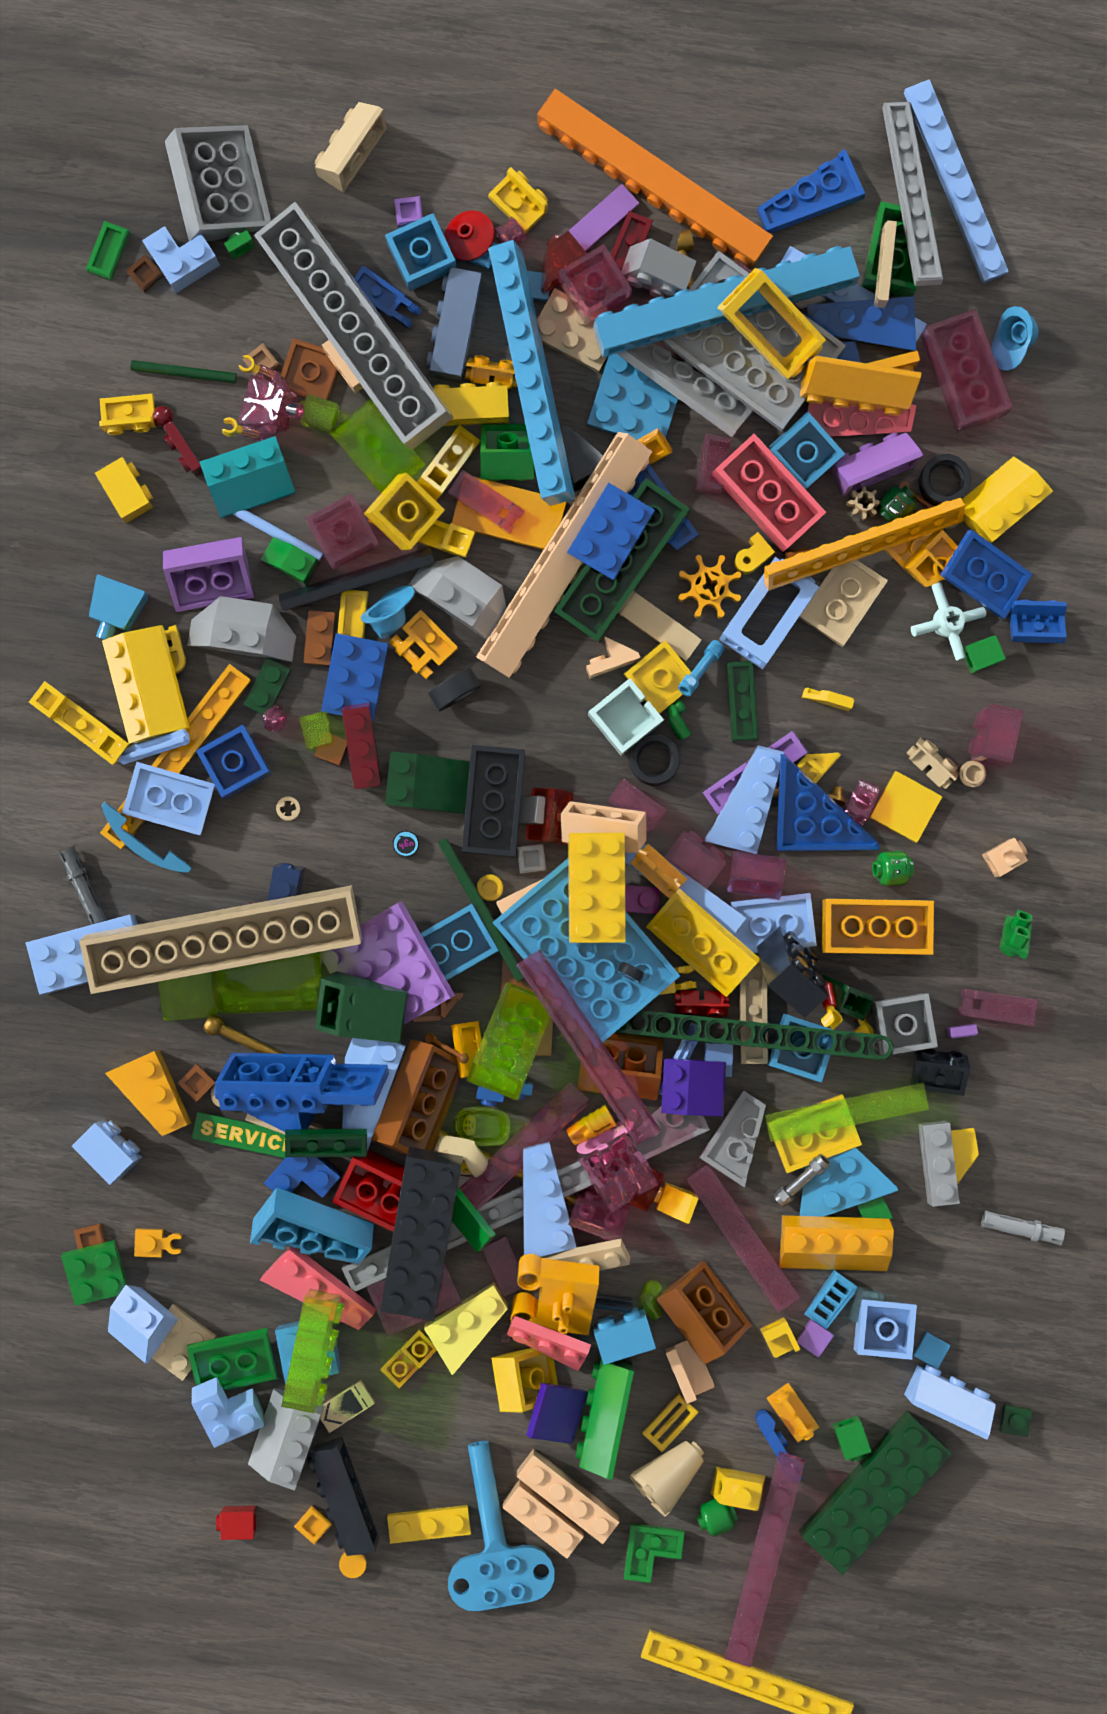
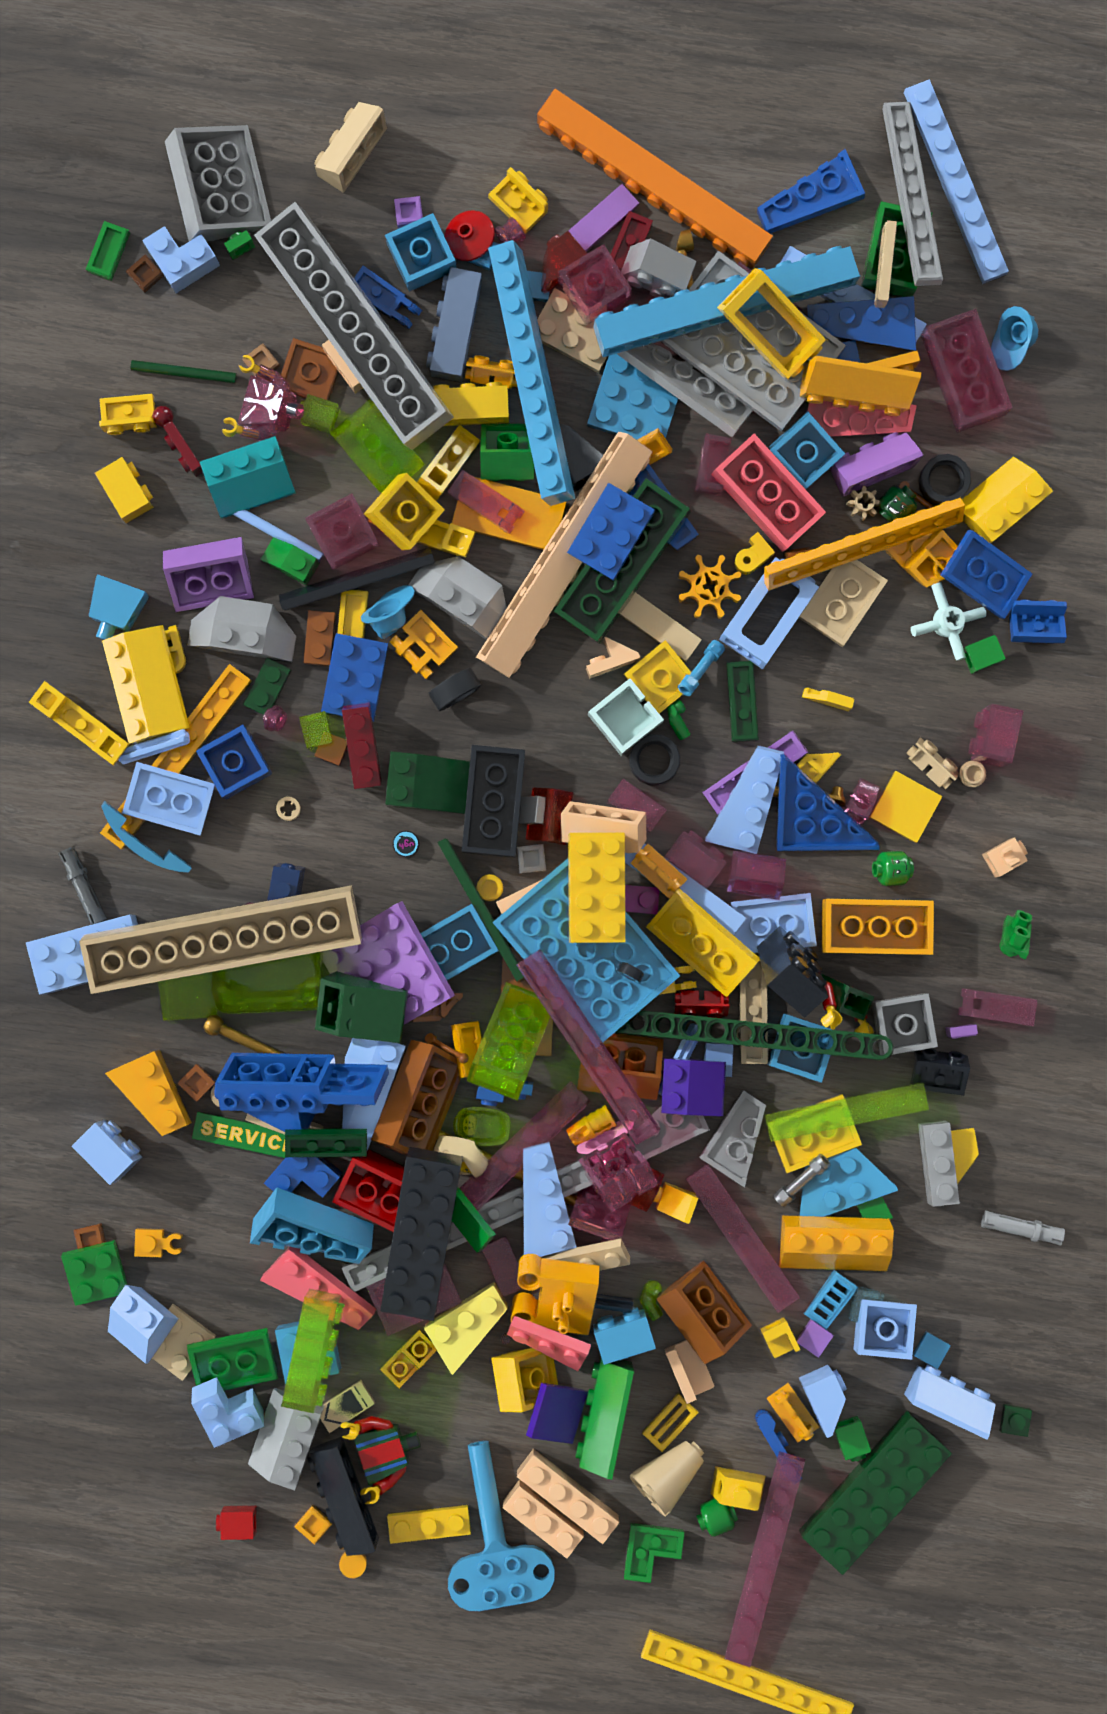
(381, 1452): none -> torso
(826, 1396): none -> light blue slope

